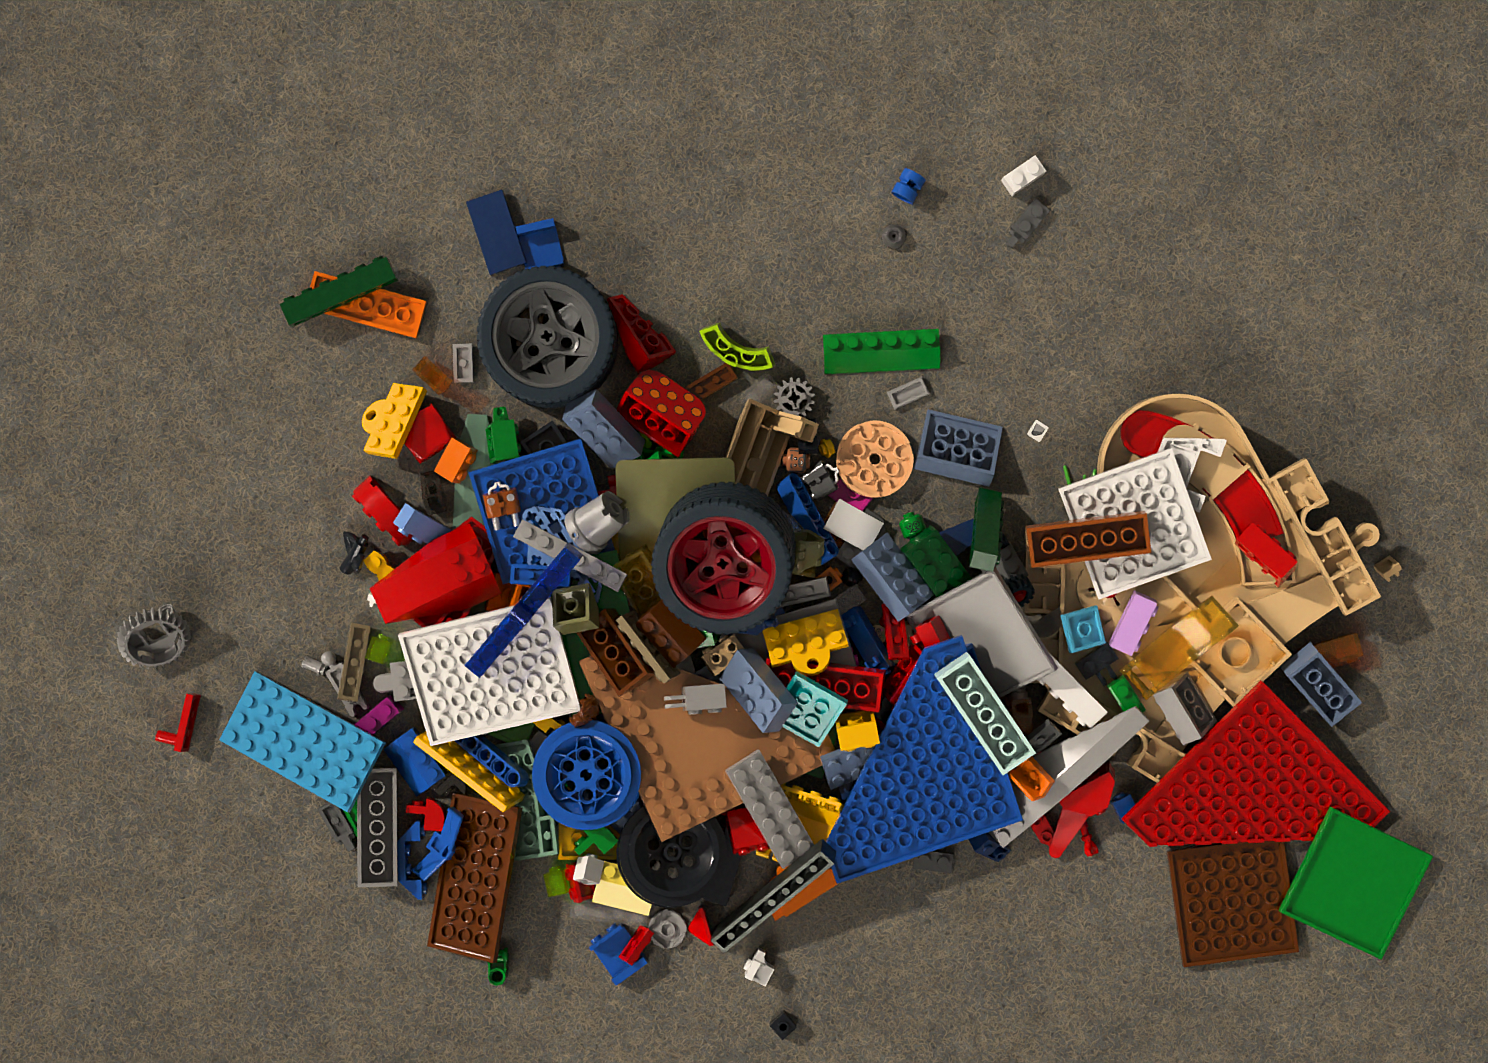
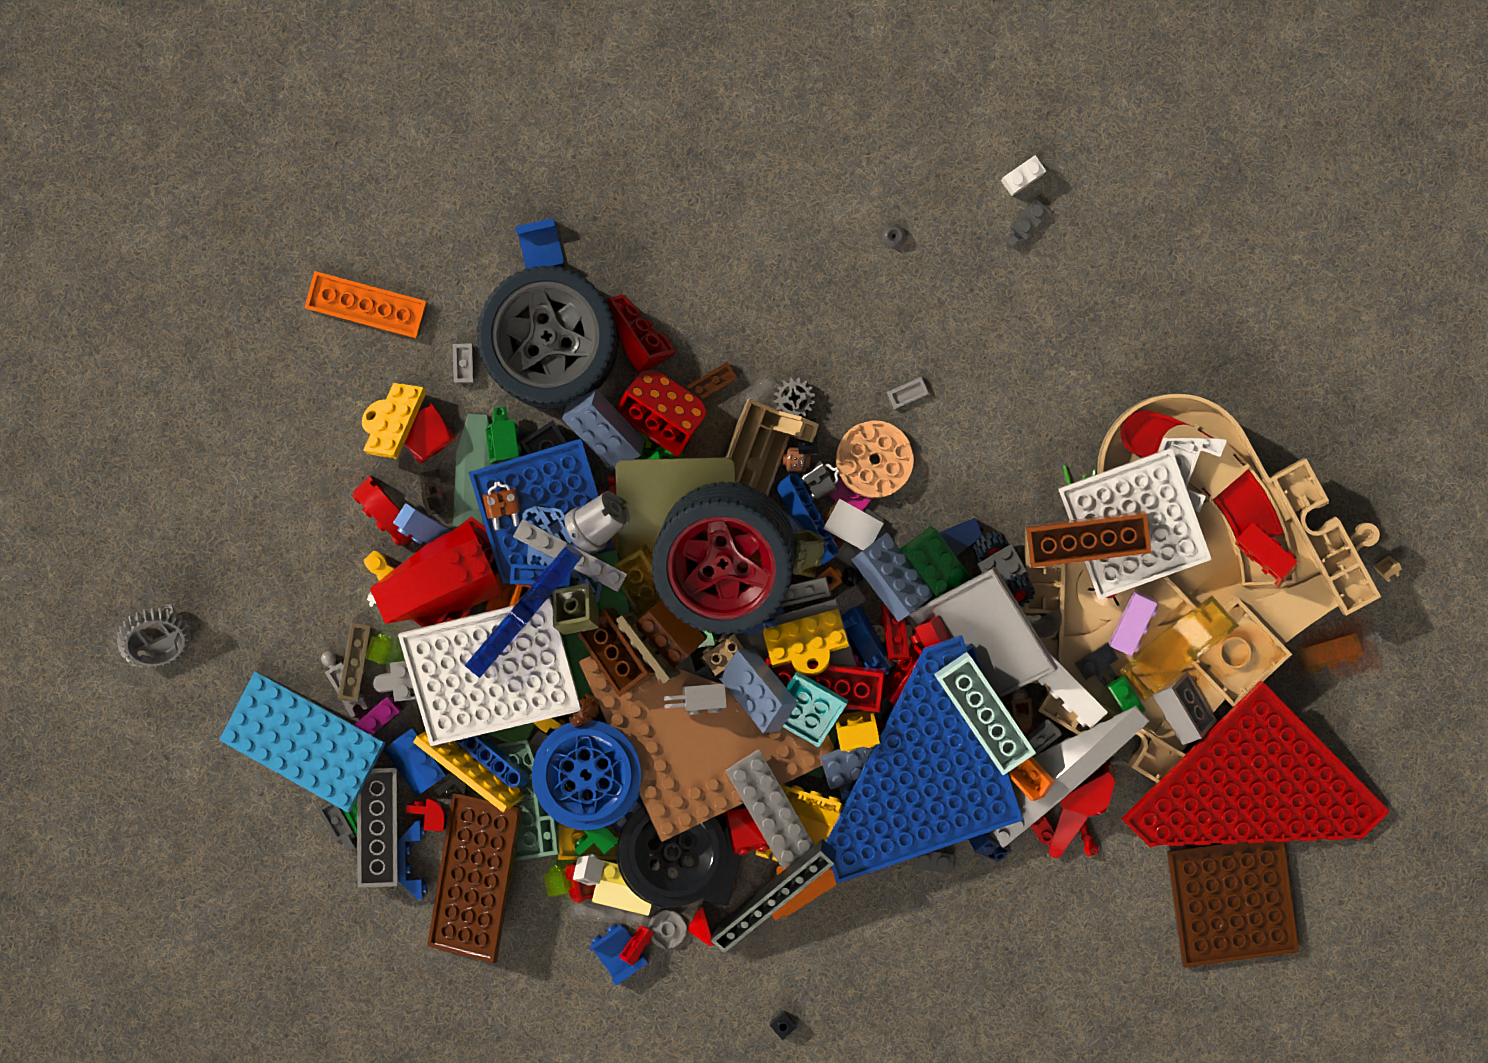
(183, 737): red piece -> none
(314, 665): light grey pin -> none
(339, 291): dark green brick -> none
(355, 548): black plant -> none
(432, 375): clear orange brick -> none
(441, 845): blue plate -> none
(456, 460): orange brick -> none
(496, 232): dark blue tile -> none
(501, 965): green piece -> none
(734, 353): lime brick -> none
(758, 968): white brick -> none
(826, 448): yellow plate -> none
(881, 351): green slope -> none
(905, 192): blue wheel -> none
(912, 525): green head -> none
(958, 448): sand blue slope -> none
(987, 530): dark green brick -> none
(1037, 430): white sticker -> none
(1083, 629): medium azure tile -> none
(1122, 804): blue brick -> none
(1320, 684): sand blue brick -> none
(1355, 883): green tile -> none

